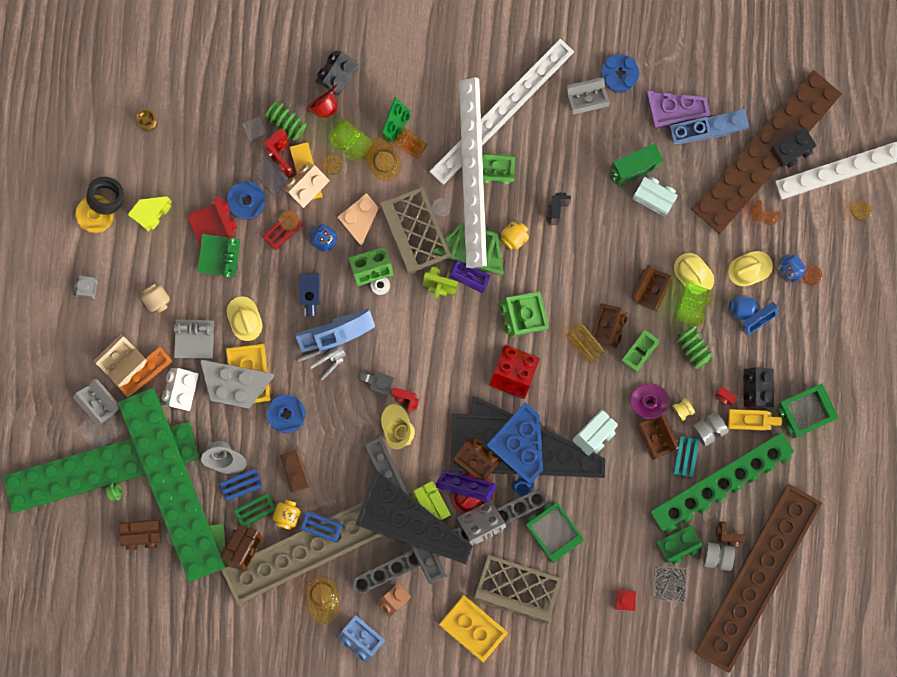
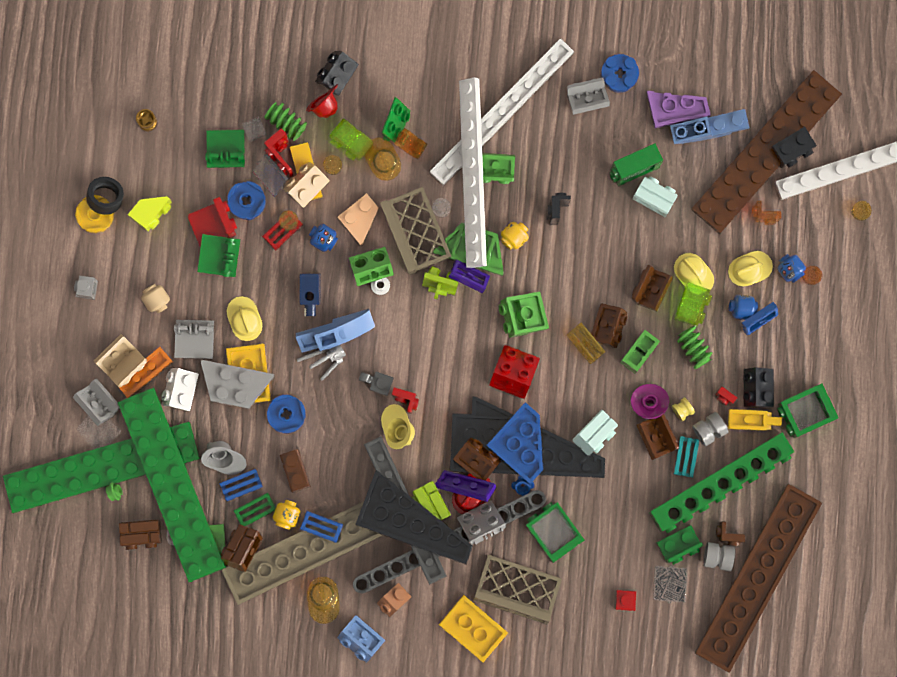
(225, 148): none -> green hinge

